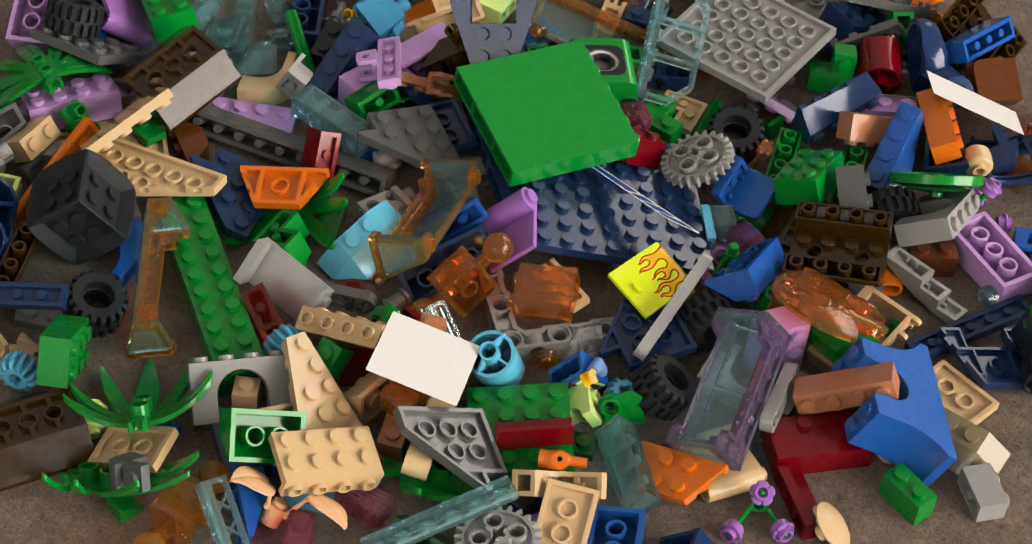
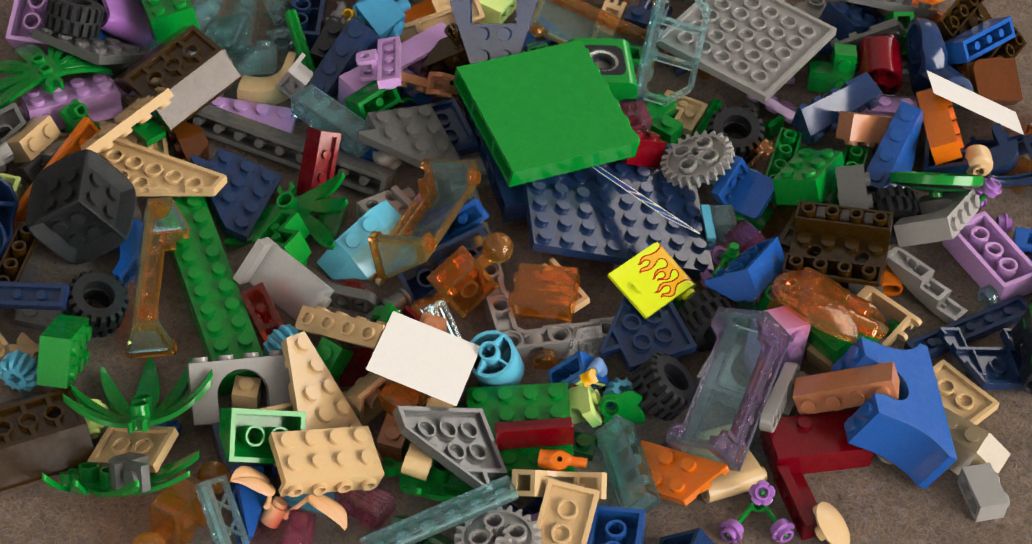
(124, 507): green slope -> none
(282, 186): orange wing -> none
(517, 219): medium lavender door -> none
(671, 77): dark blue piece -> none
(673, 306): light grey beam -> none
(907, 494): green brick -> none
(937, 255): copper brick -> none

